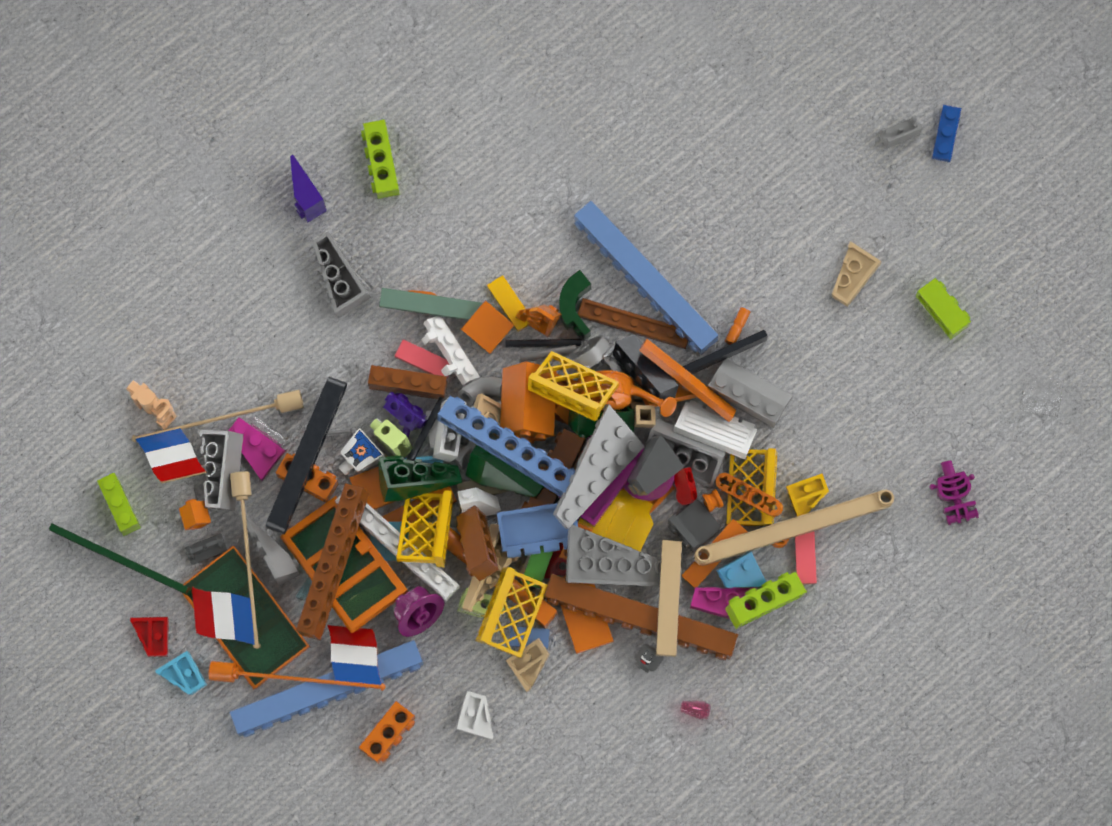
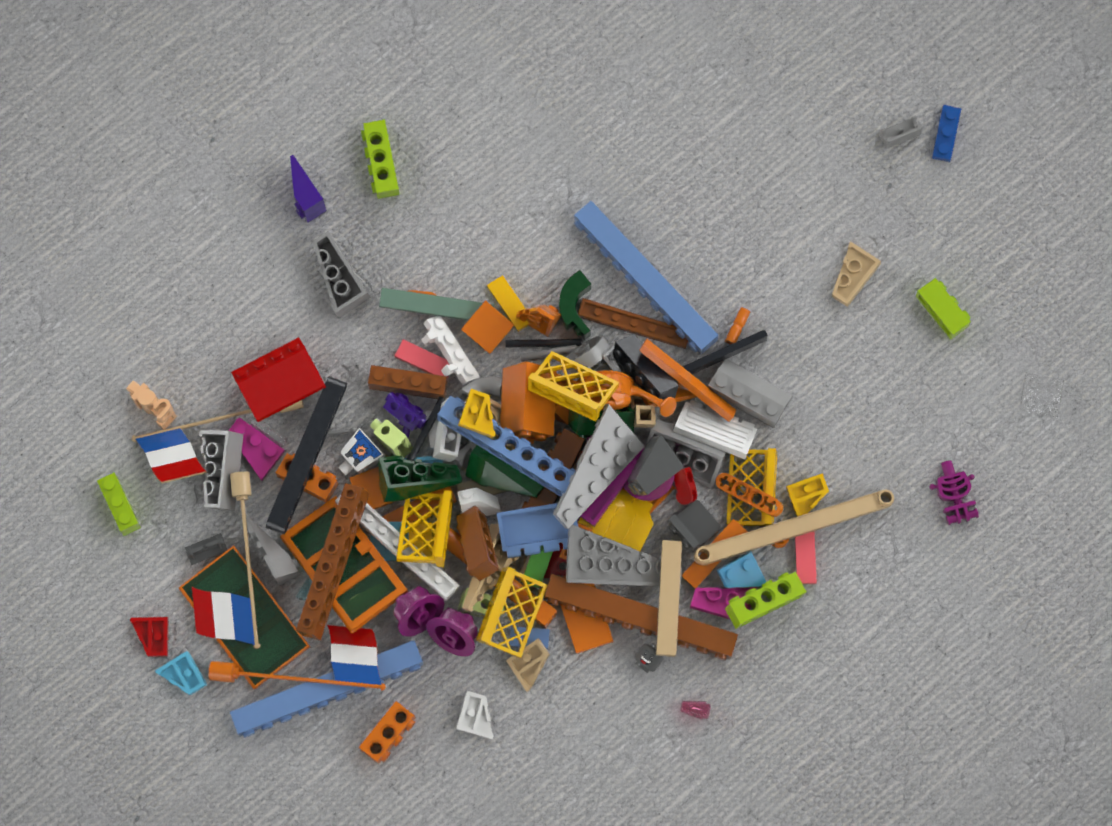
(120, 559): dark green tile -> none
(194, 514): orange brick -> none
(278, 379): none -> red slope
(453, 632): none -> magenta piece
(477, 414): none -> yellow wing
(712, 500): orange wheel -> none

